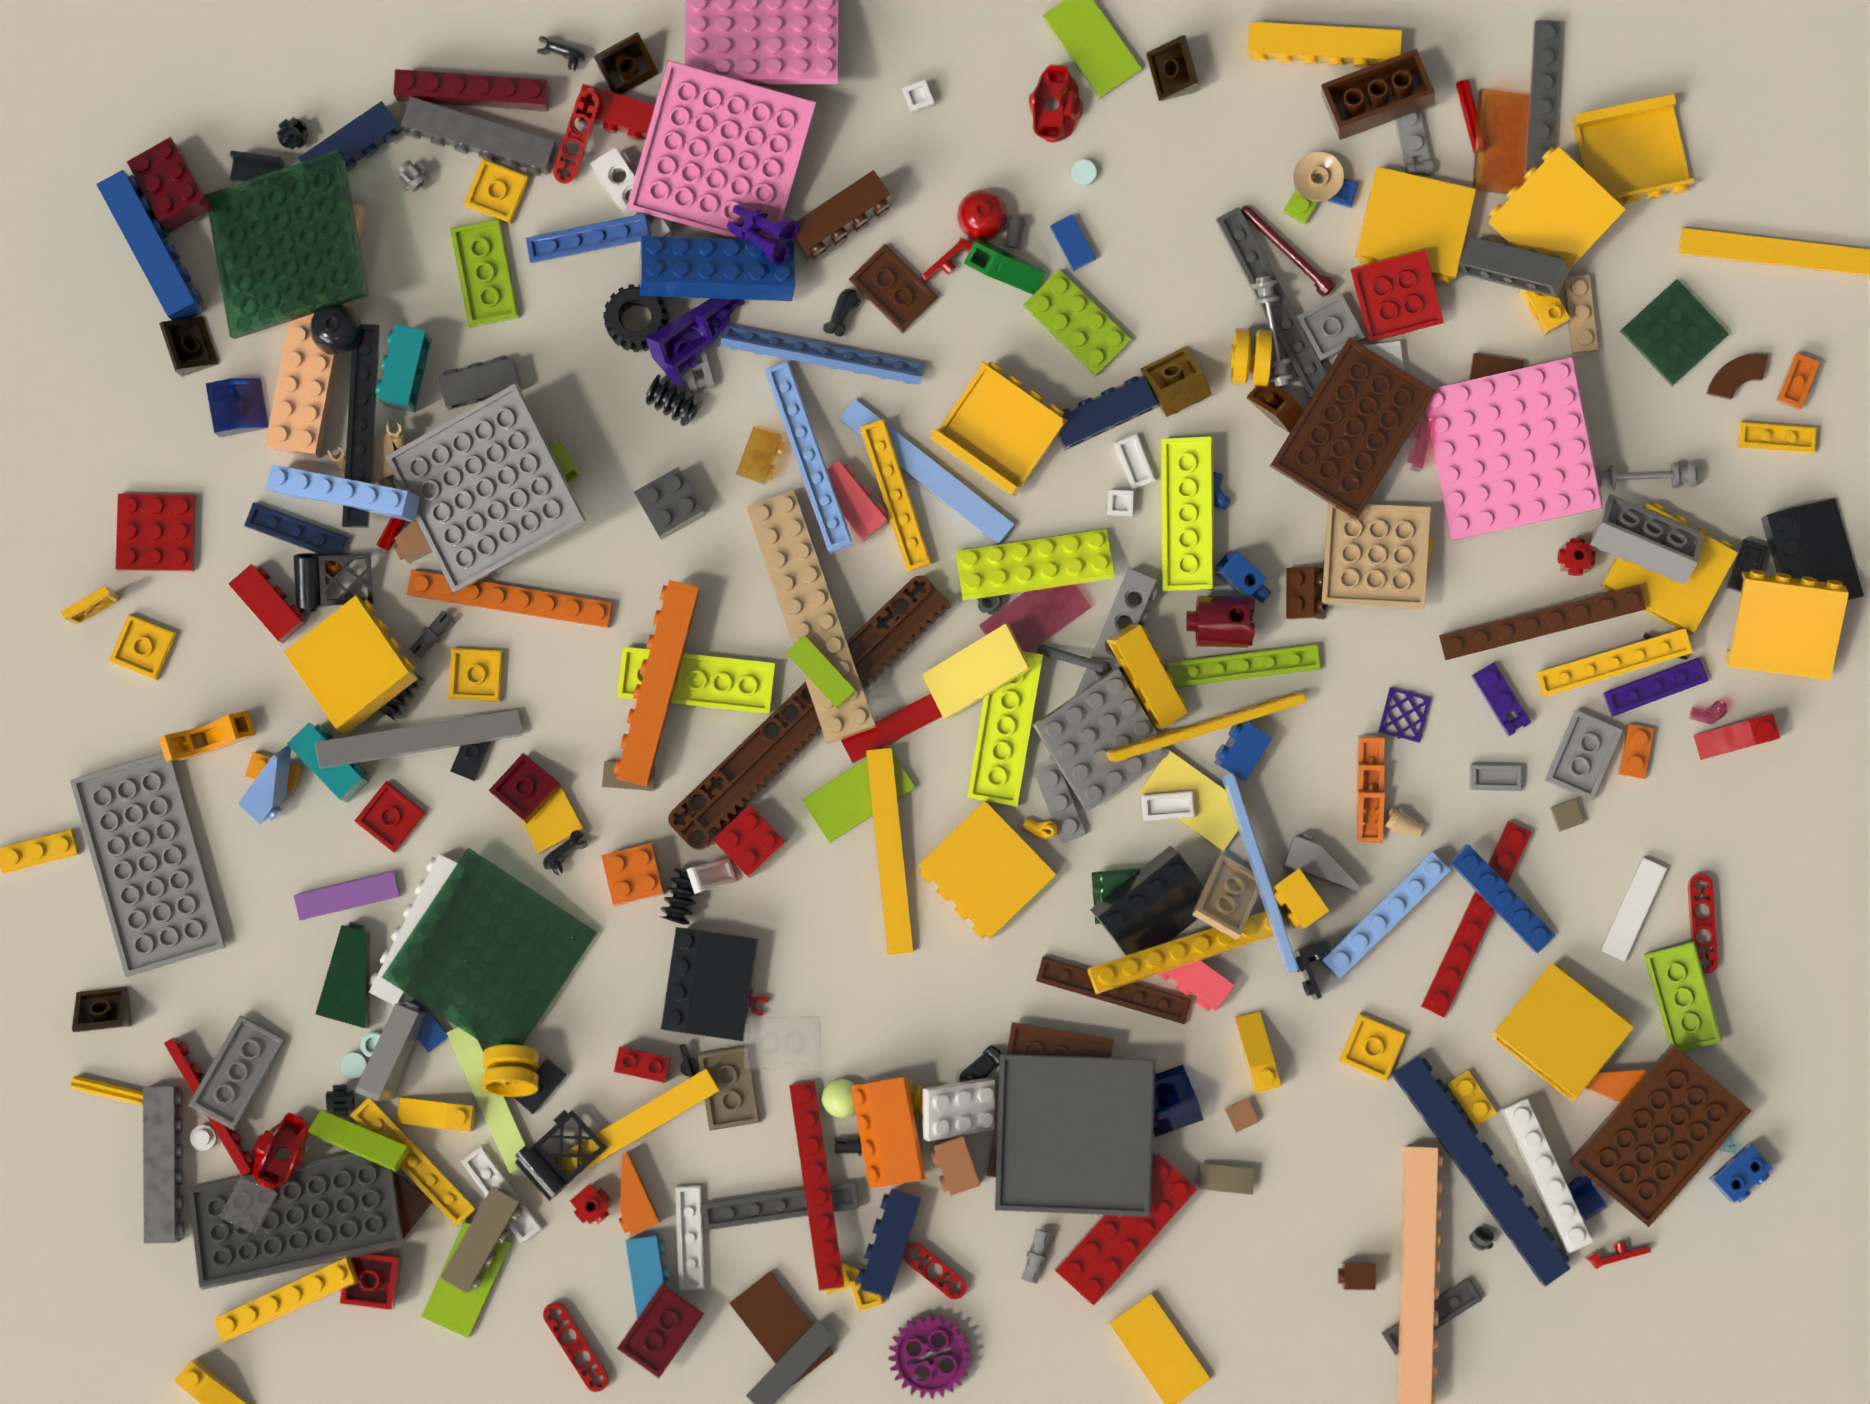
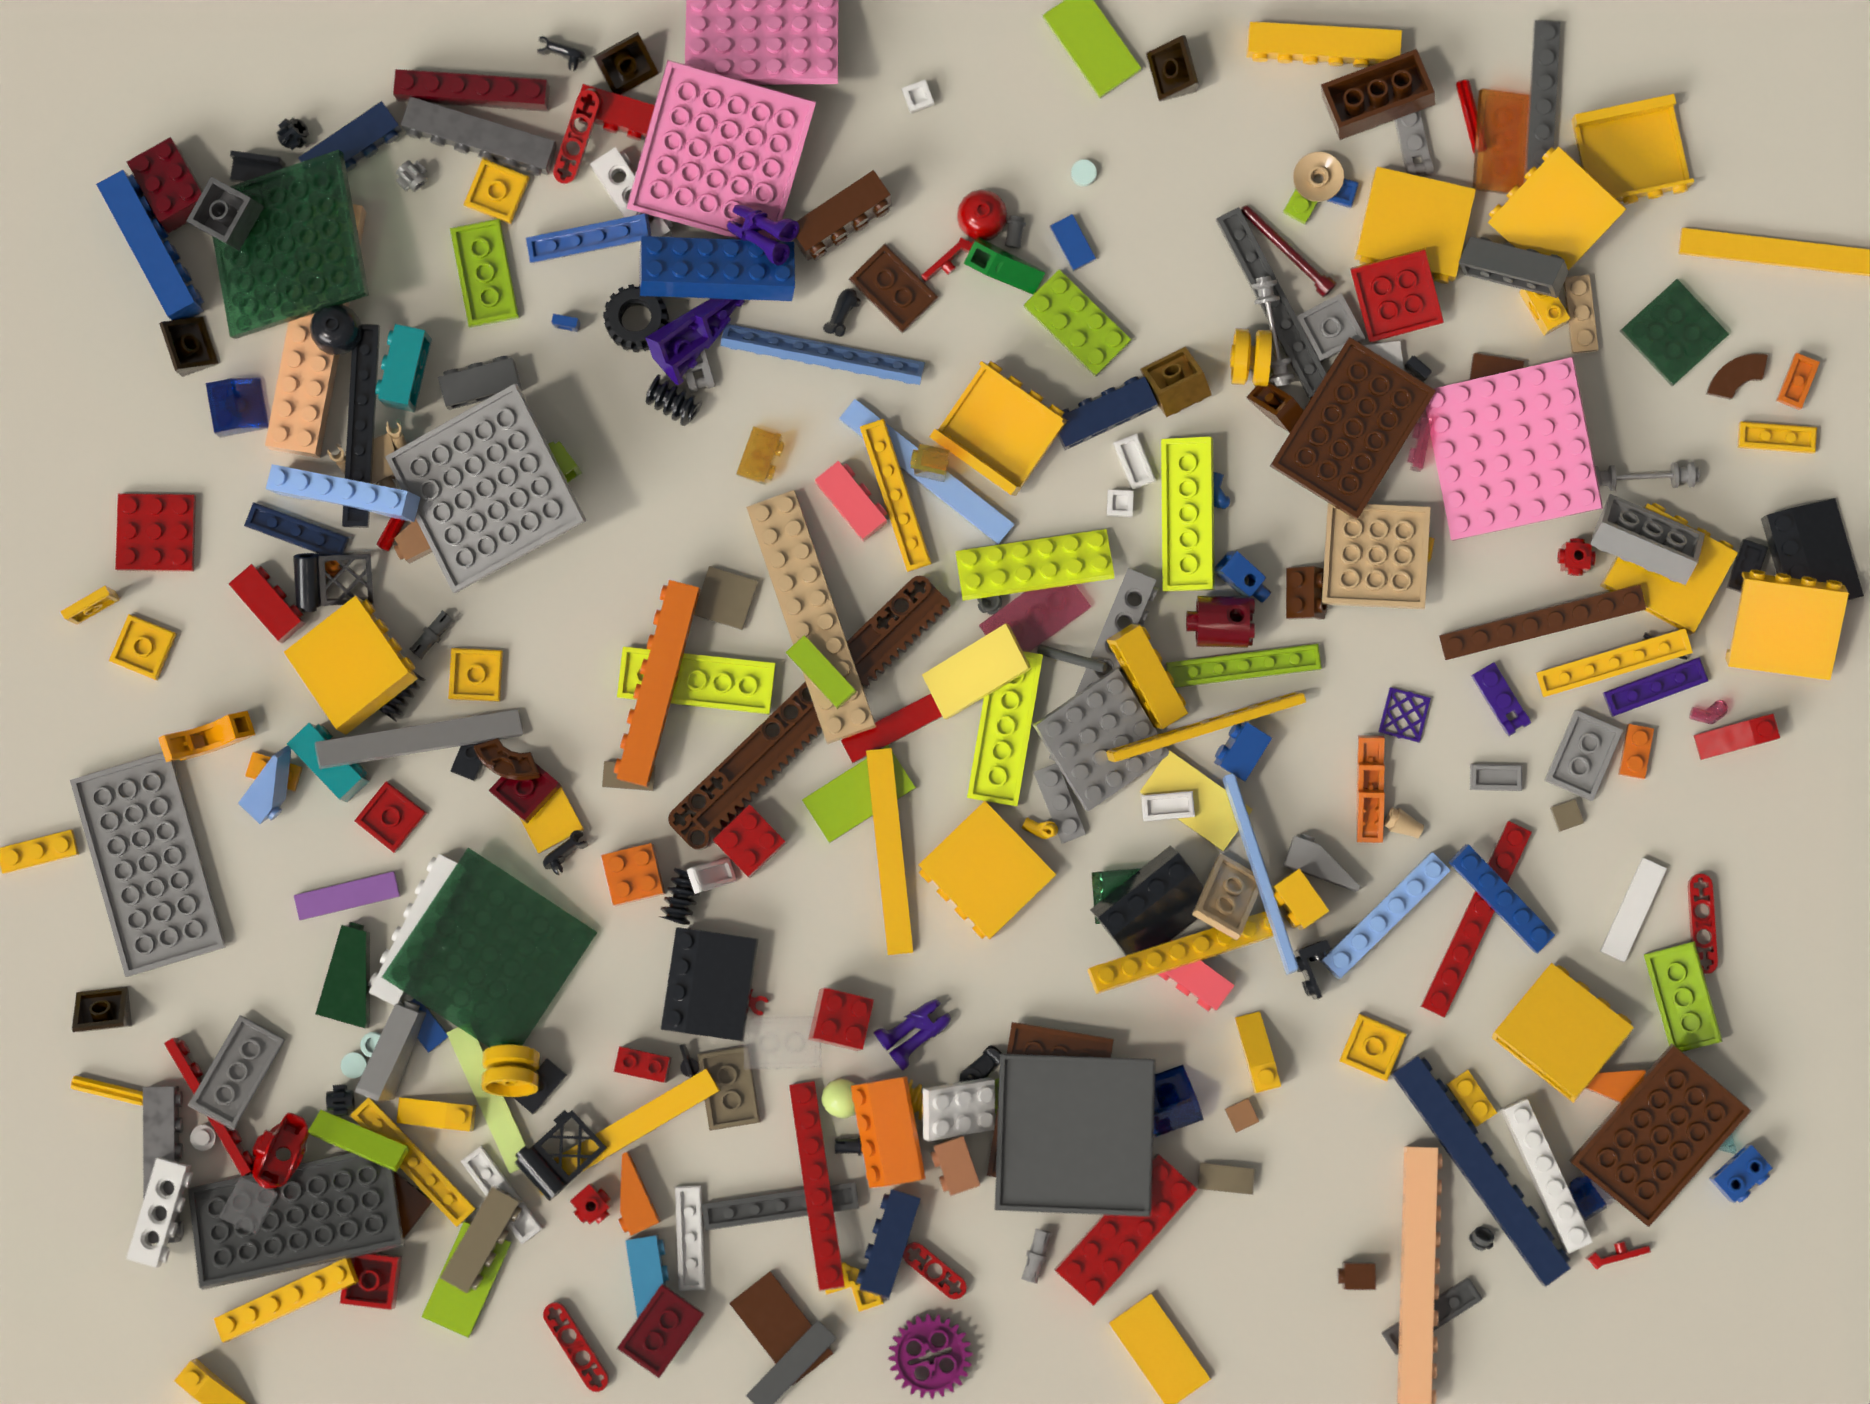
(140, 1248): none -> white brick
(225, 213): none -> flat silver brick
(506, 762): none -> reddish brown tile
(512, 600): orange plate -> none
(565, 322): none -> blue tile
(669, 503): dark grey brick -> none
(725, 598): none -> dark tan tile
(809, 457): light blue tile -> none
(841, 1019): none -> red brick
(916, 1019): none -> dark purple piece
(930, 462): none -> clear yellow brick
(1057, 84): red piece -> none
(1130, 996): reddish brown tile -> none
(1418, 368): none -> black tile

